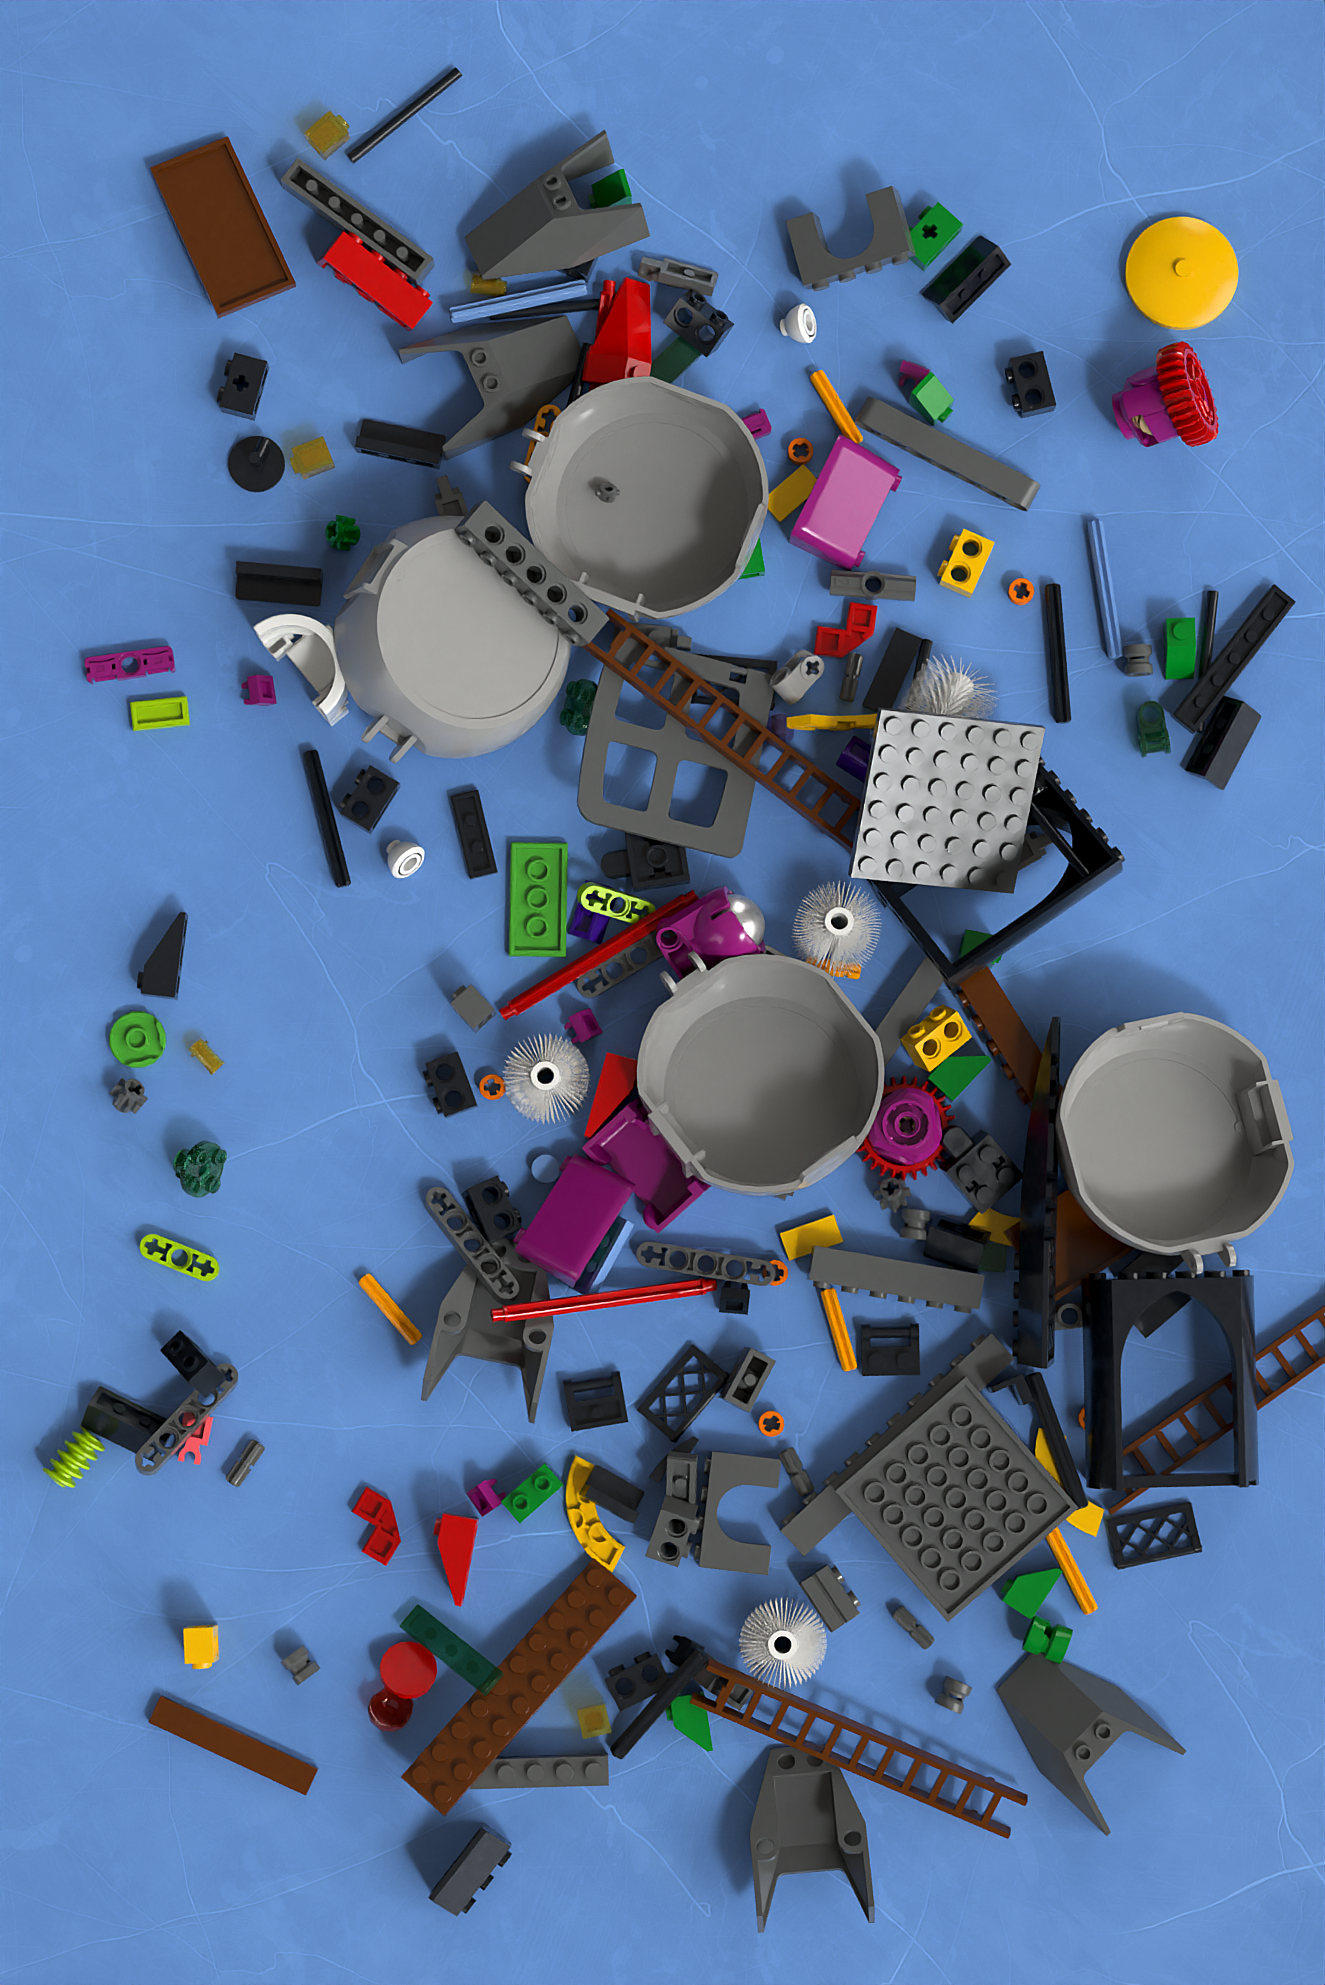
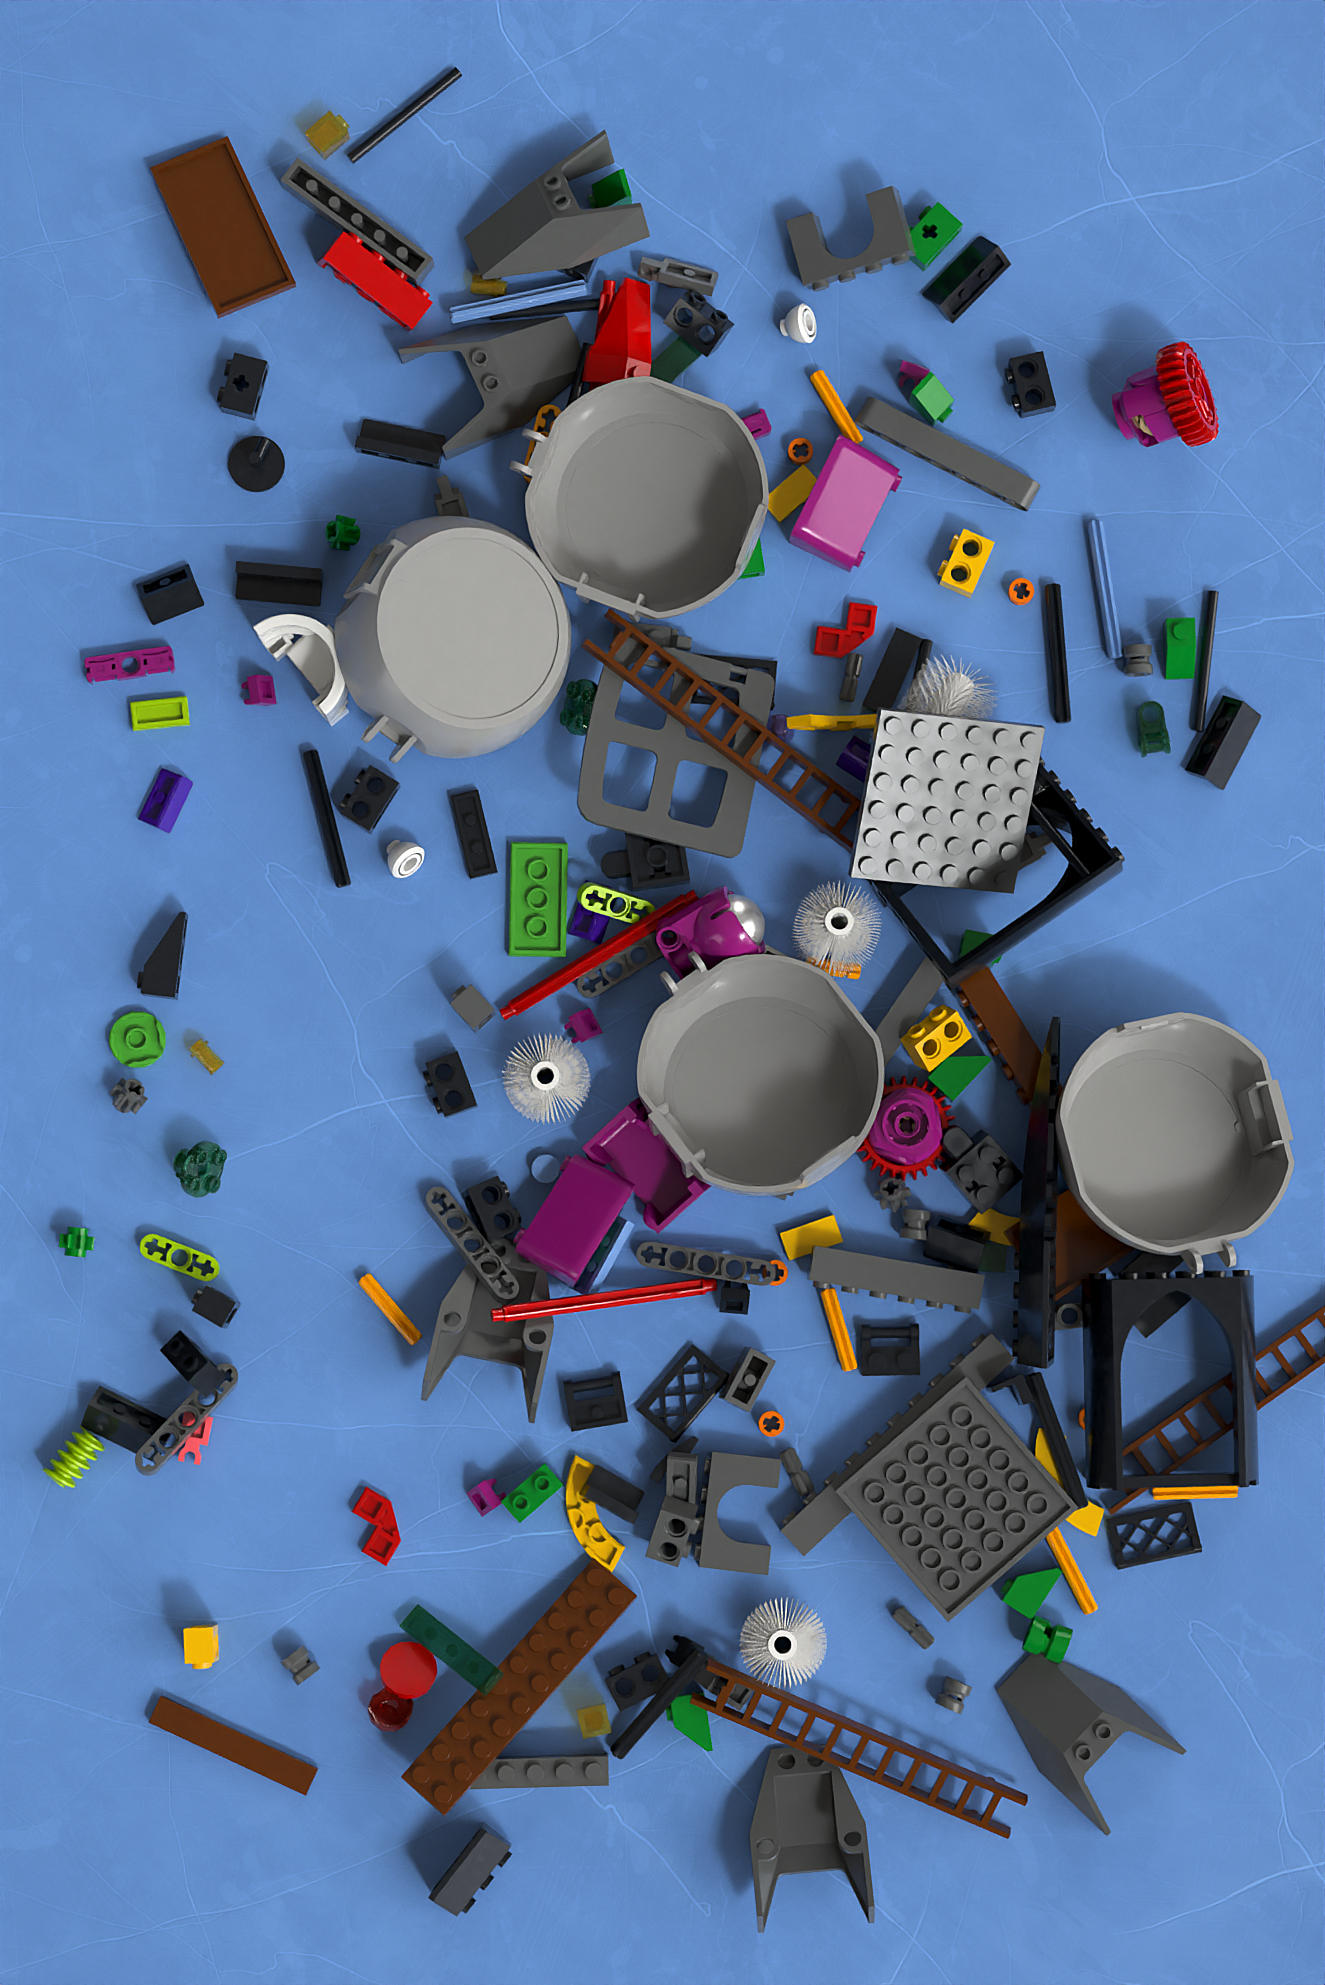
(76, 1242): none -> green gear
(165, 800): none -> dark purple slope
(170, 594): none -> black panel
(215, 1306): none -> black brick
(249, 1457): dark grey piece -> none
(311, 458): clear yellow brick -> none
(456, 1546): red slope -> none
(498, 1080): orange bush -> none
(567, 596): dark grey brick -> none
(607, 492): dark grey piece -> none
(613, 1089): red slope -> none
(795, 677): light grey piece -> none
(829, 1597): dark grey brick -> none
(853, 585): dark grey piece -> none
(1181, 273): yellow dish -> none
(1198, 1492): none -> light orange axle
(1233, 659): black tile -> none

